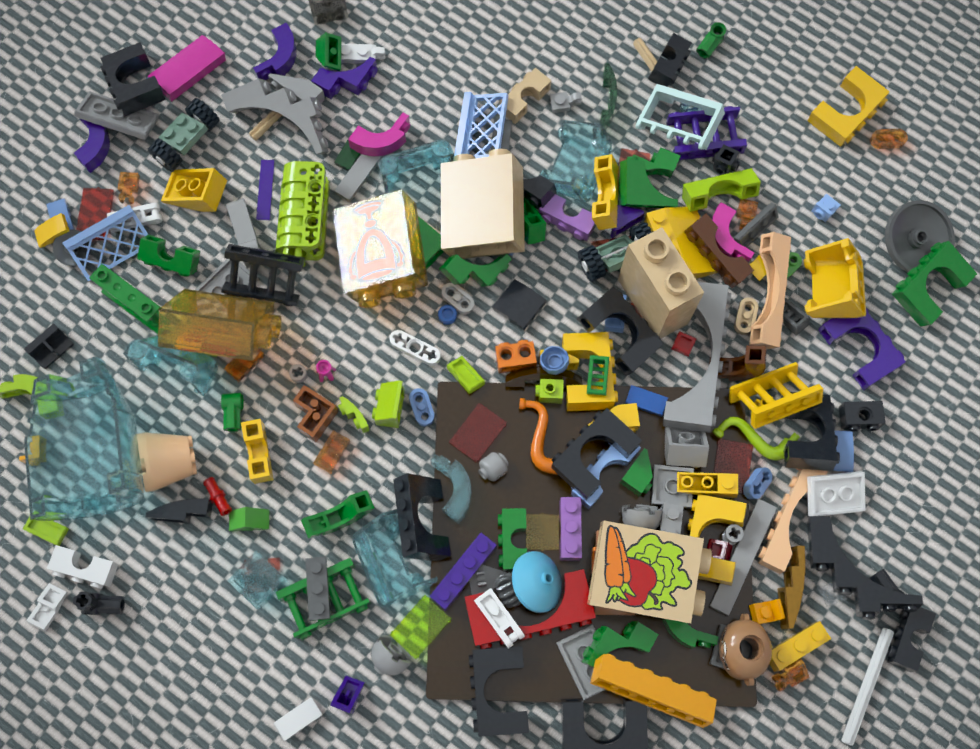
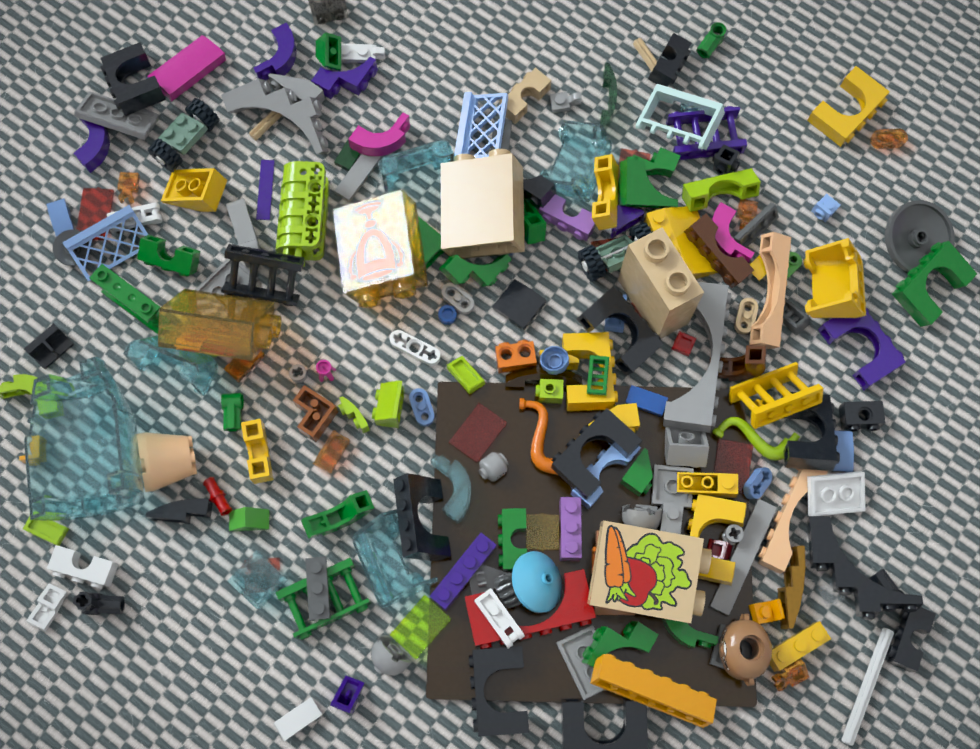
(51, 229): yellow slope -> none

